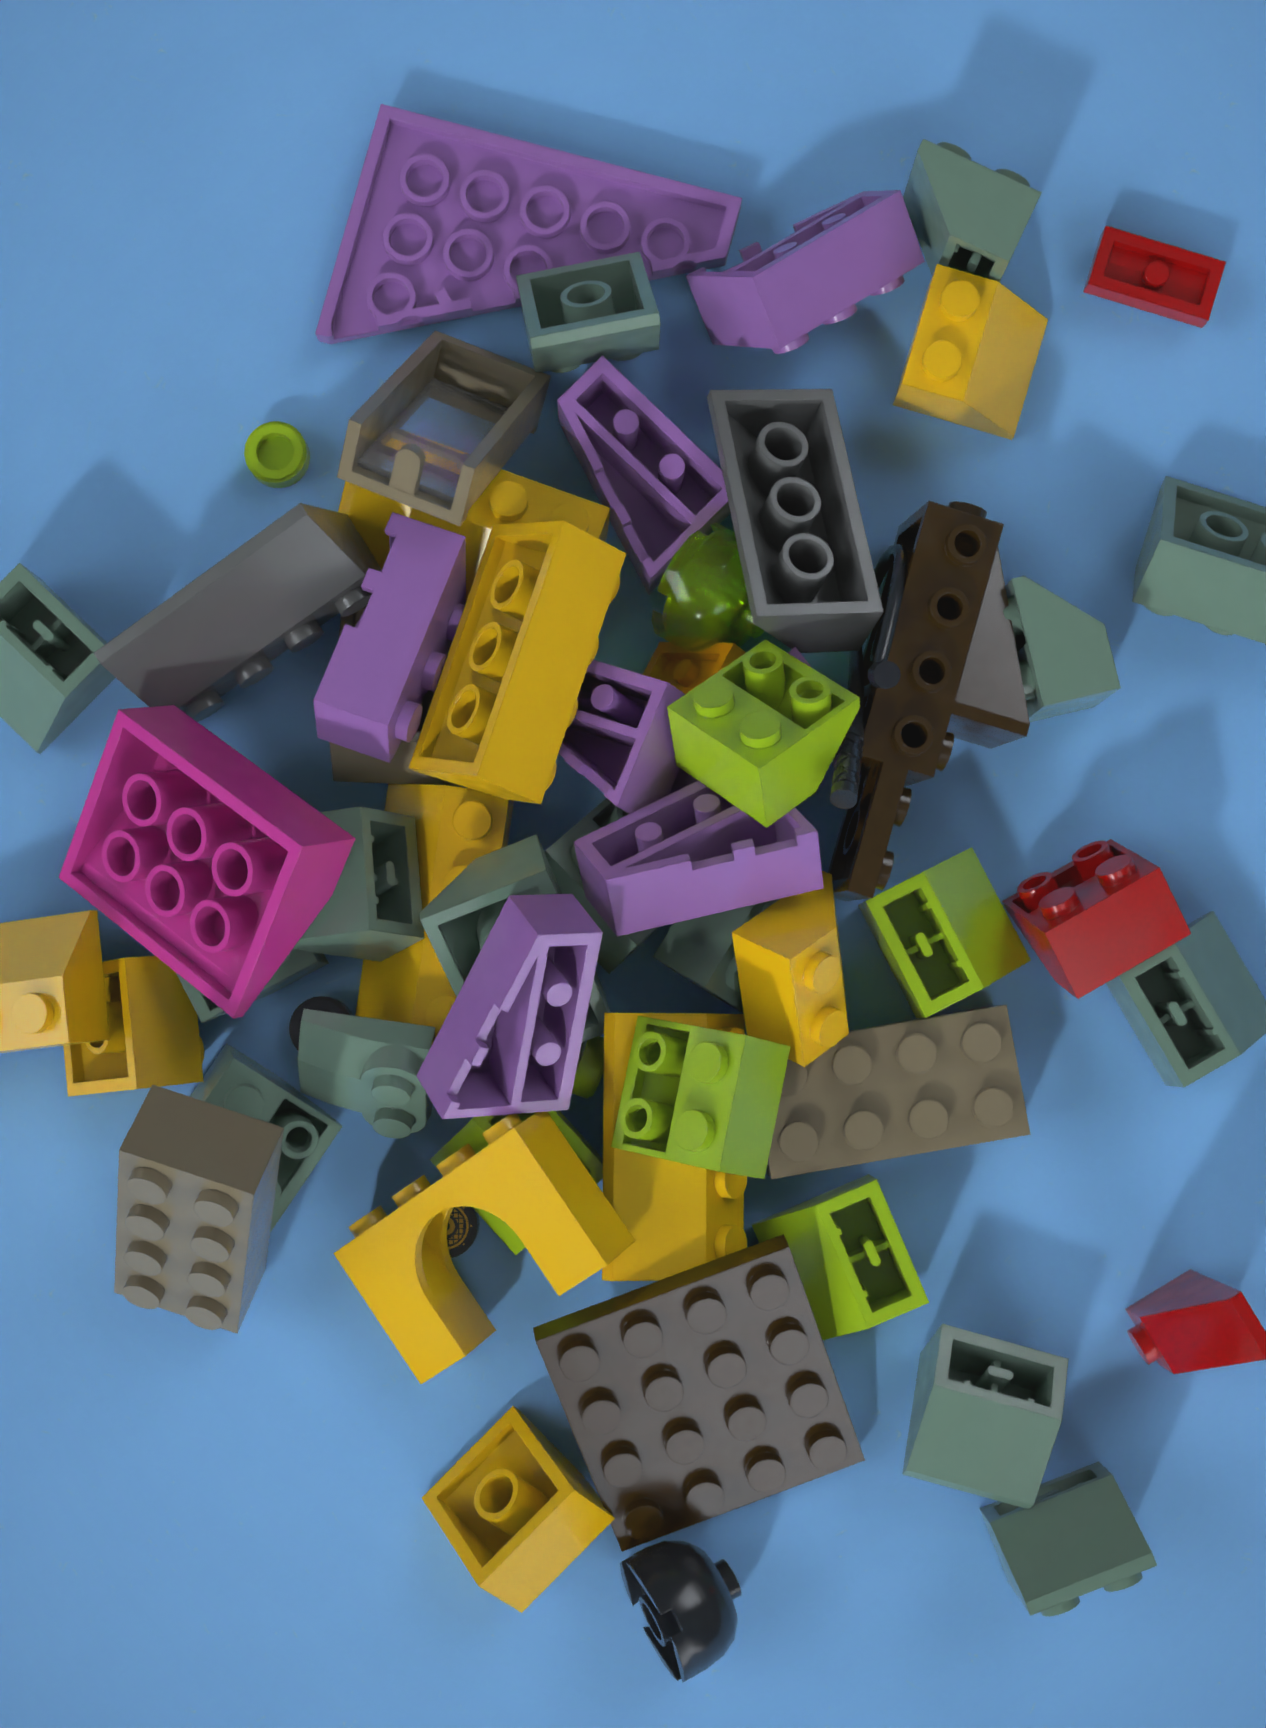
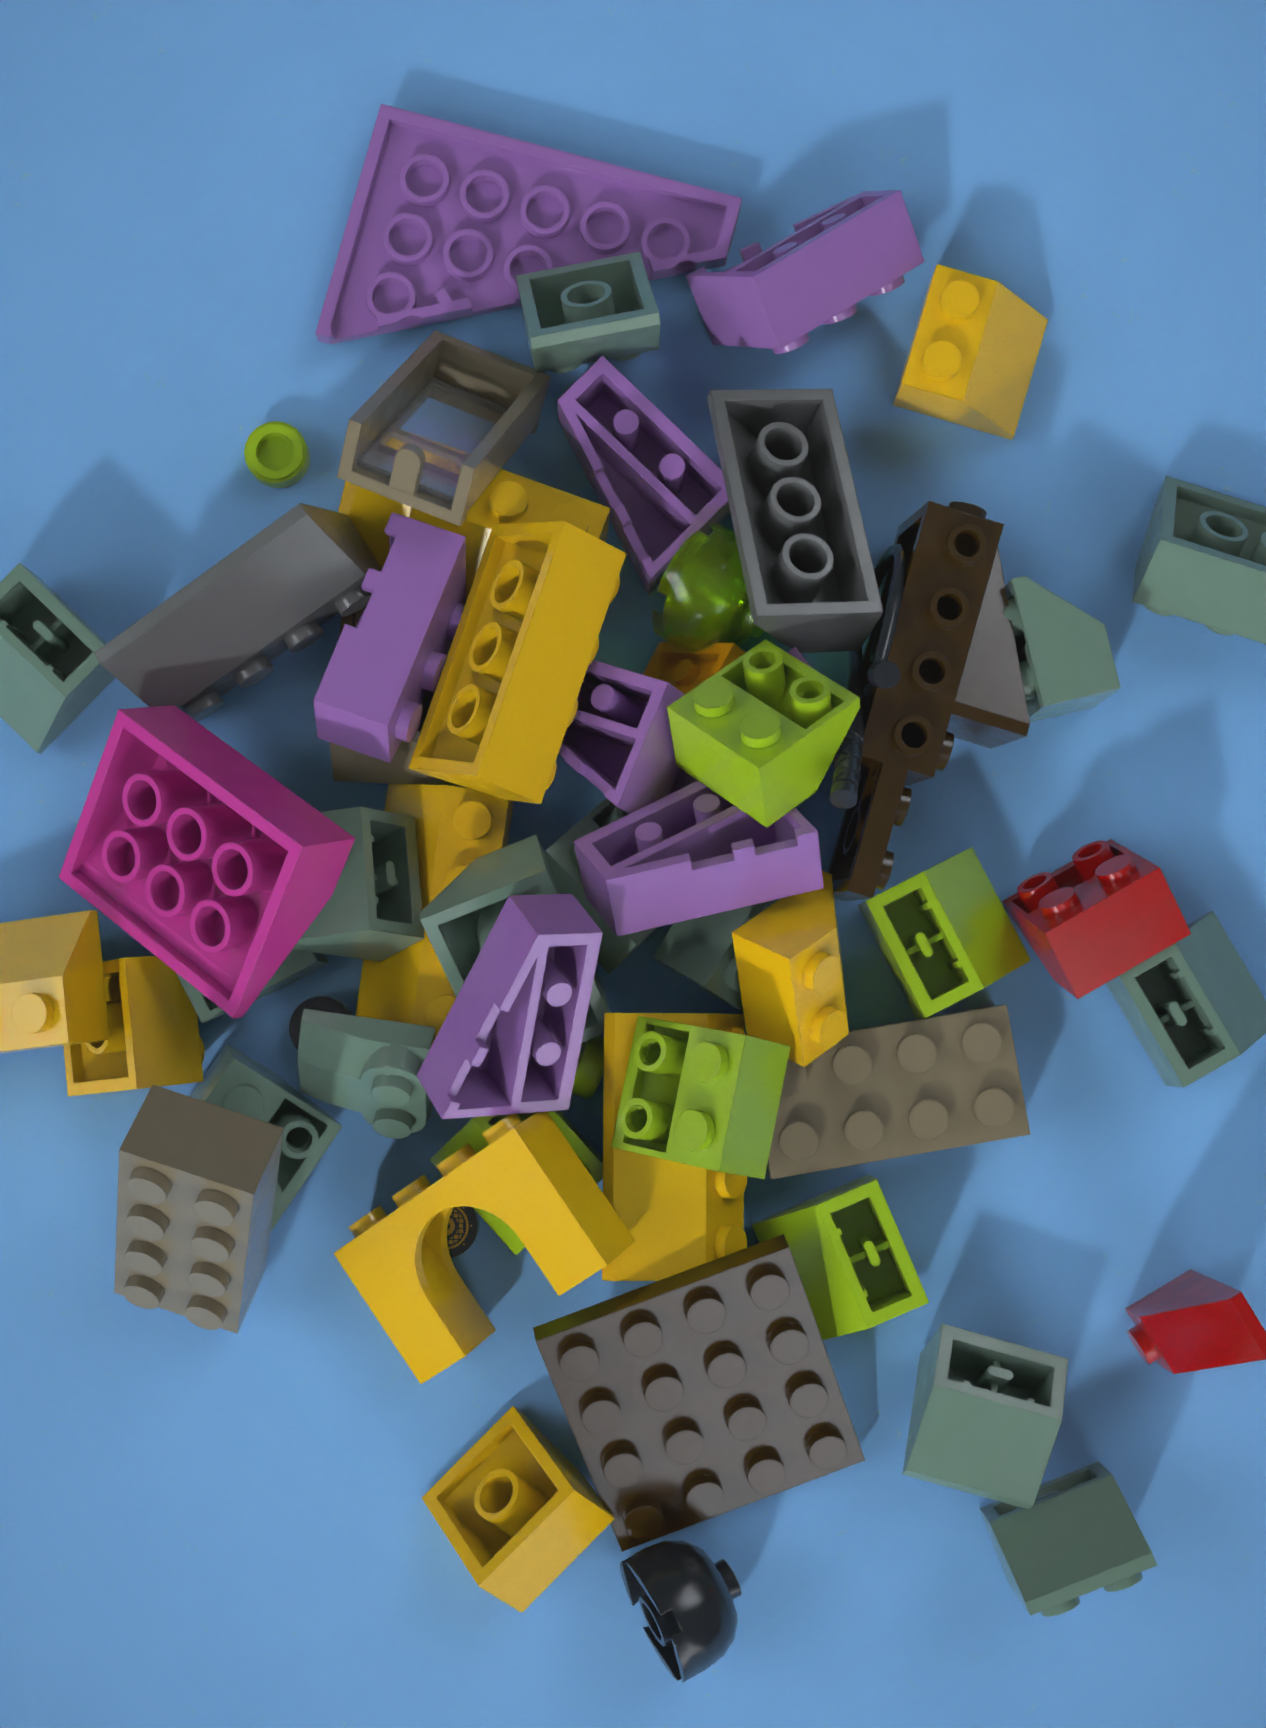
(966, 211): sand green slope -> none
(1154, 276): red plate -> none

